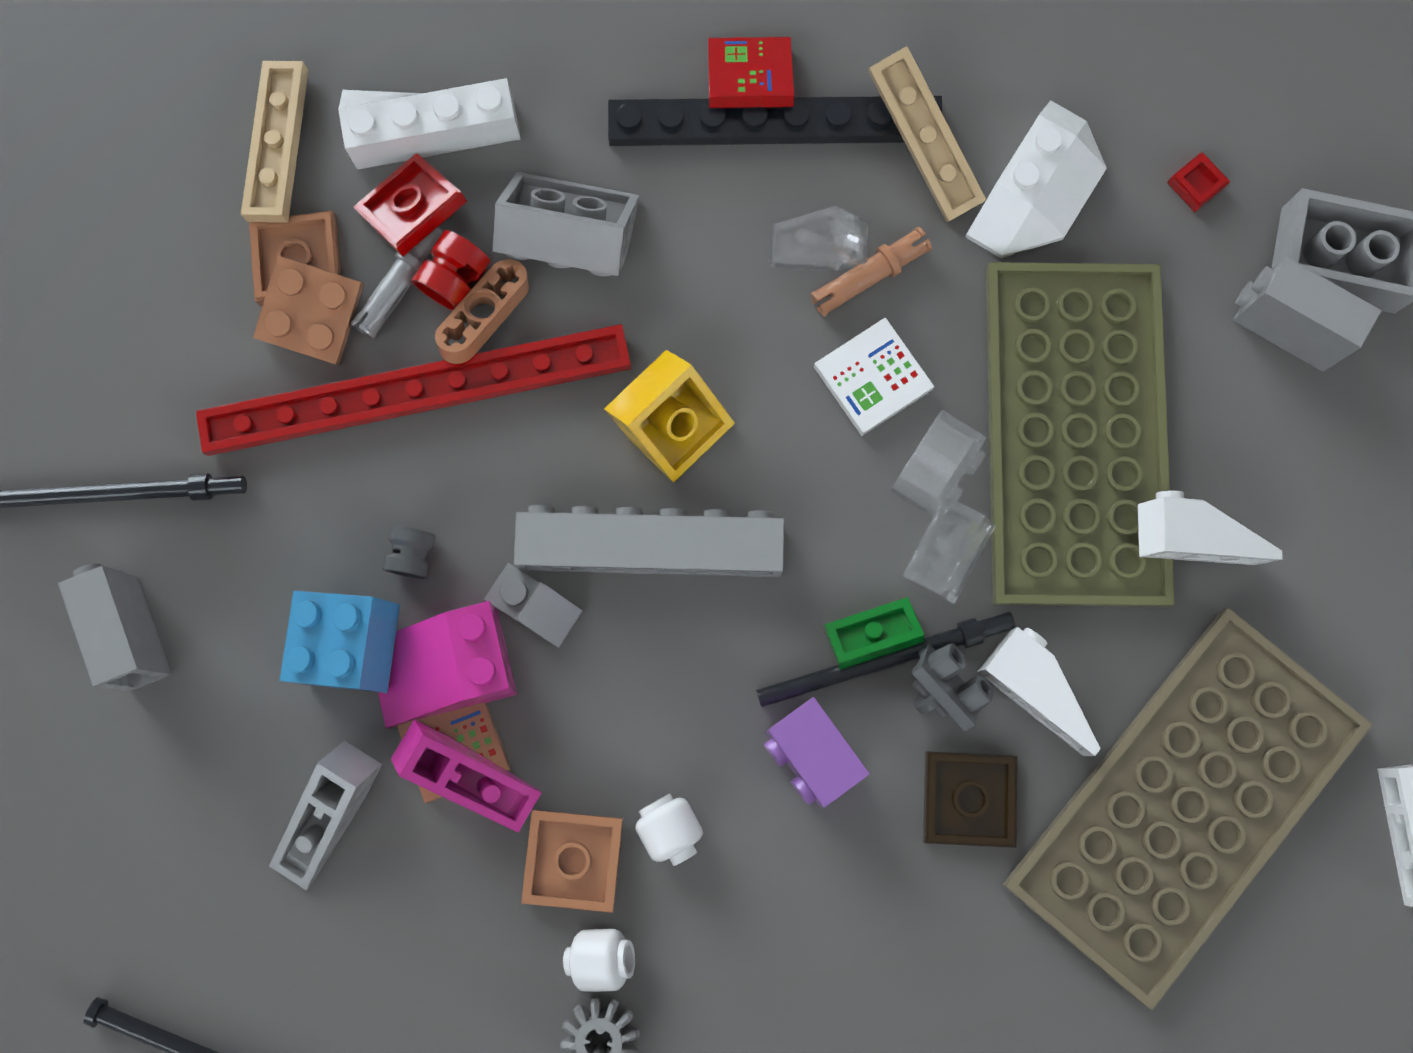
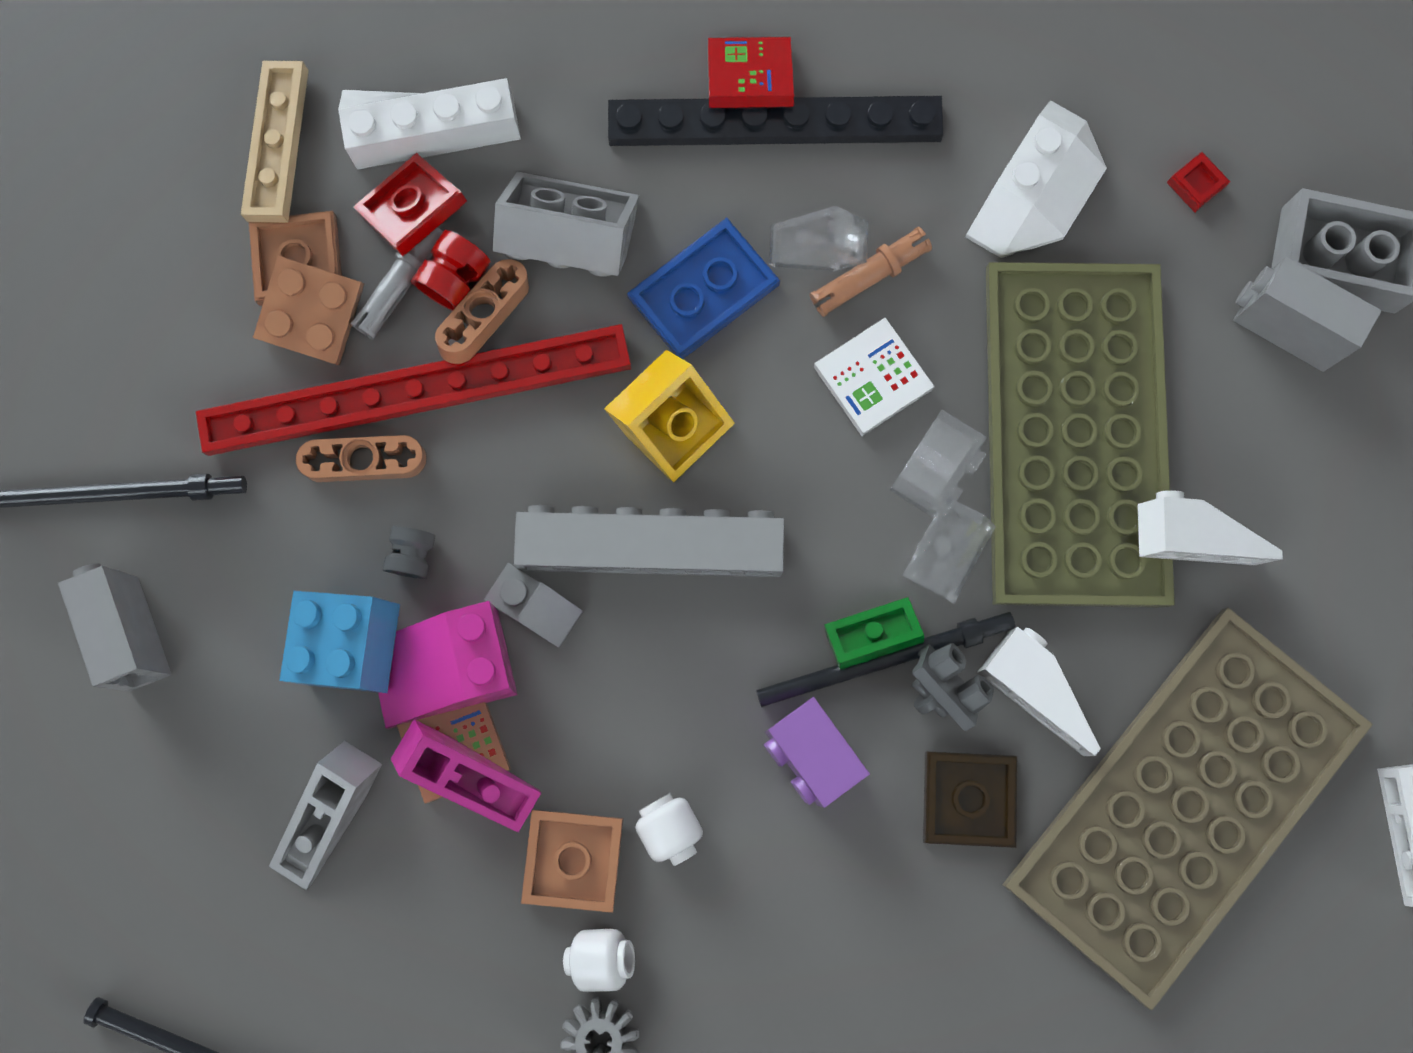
(330, 470): none -> nougat beam
(703, 289): none -> blue tile
(926, 134): tan plate -> none

